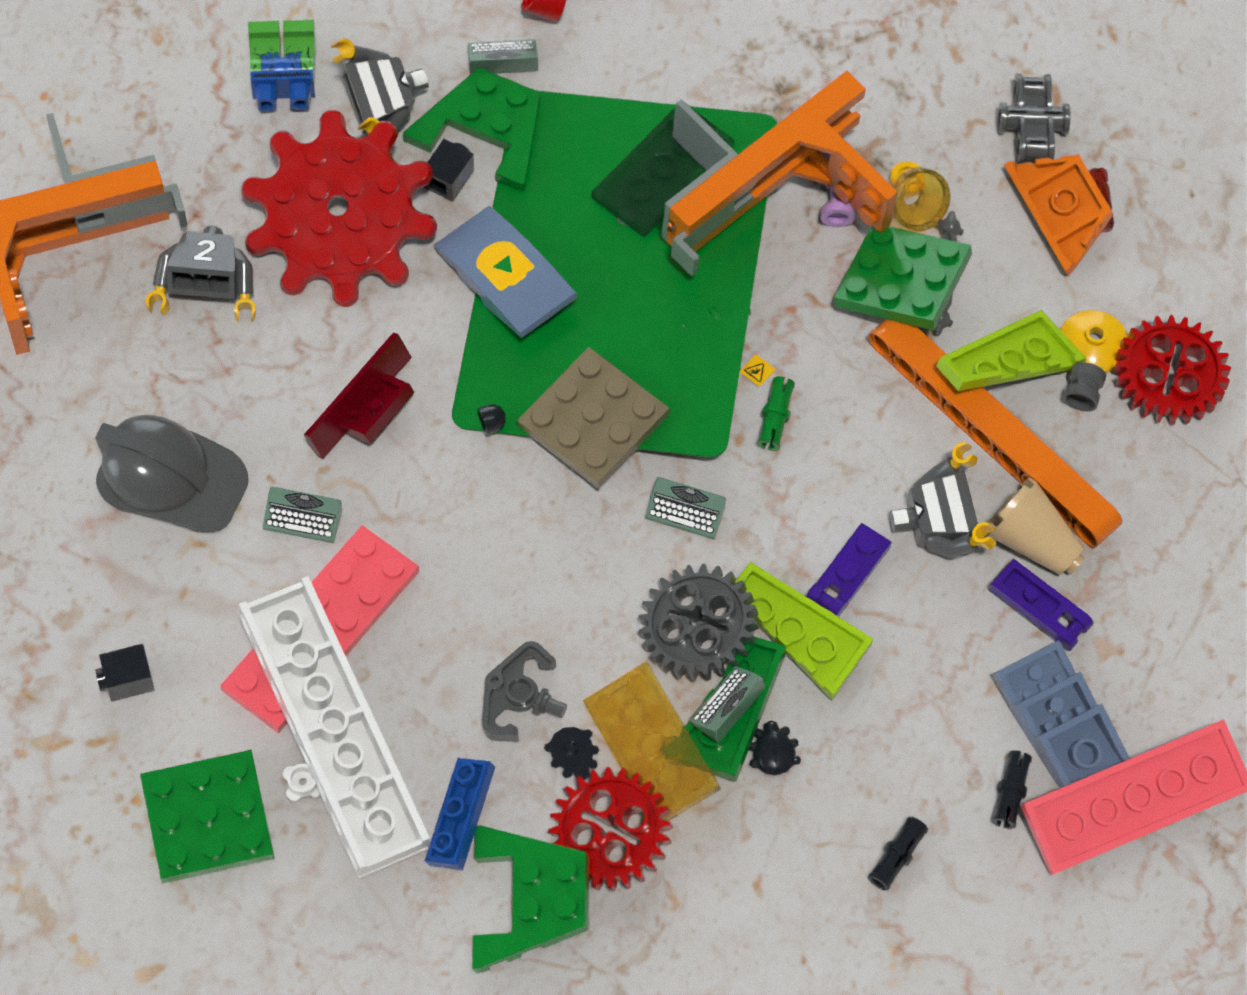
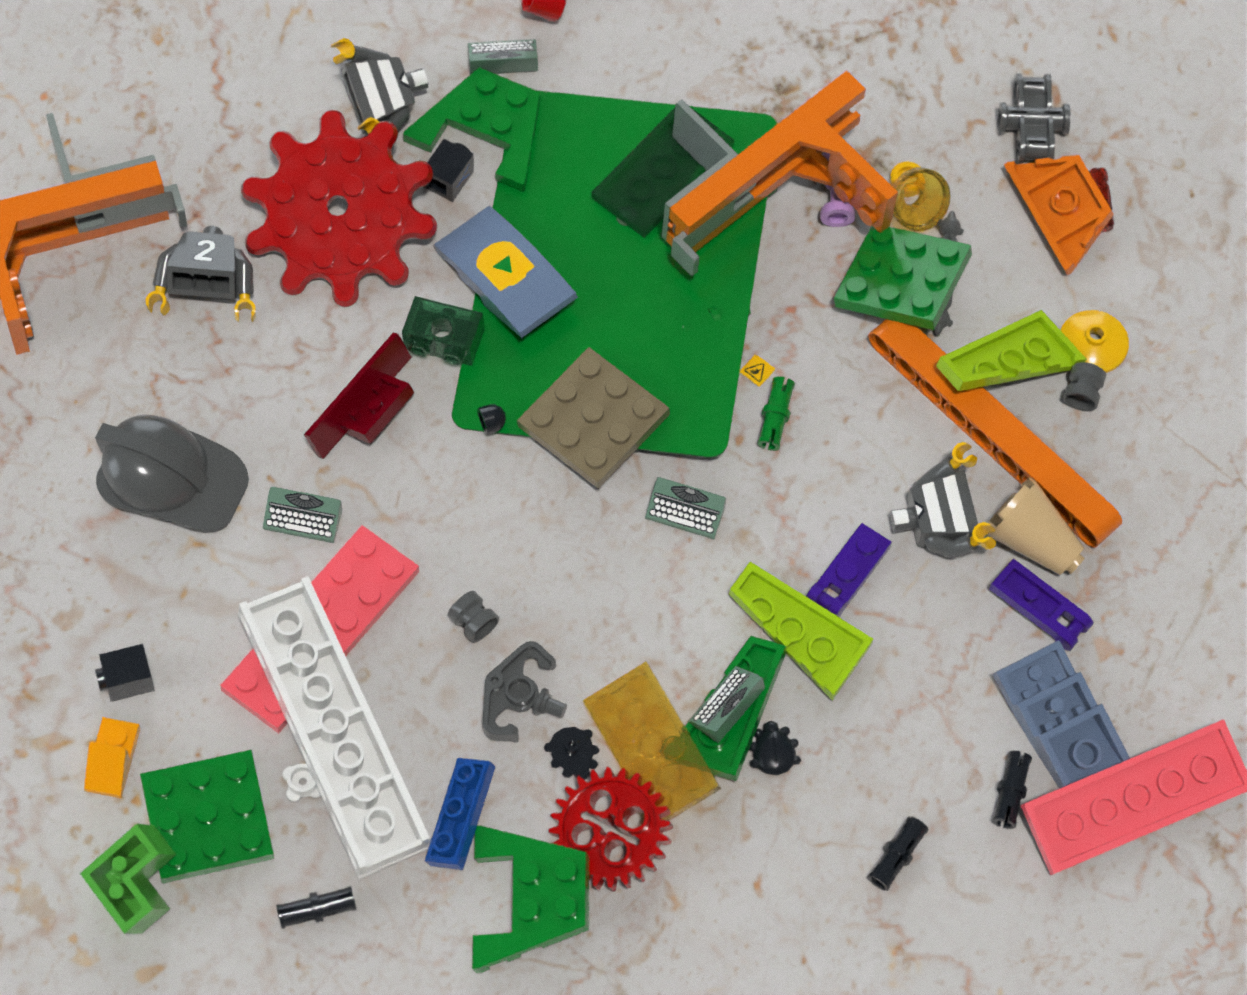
(111, 757): none -> light orange slope
(122, 876): none -> bright green brick
(285, 76): hips -> none
(316, 907): none -> black pin
(431, 317): none -> clear green brick
(473, 616): none -> dark grey wheel
(711, 593): dark grey gear -> none
(1204, 378): red gear -> none

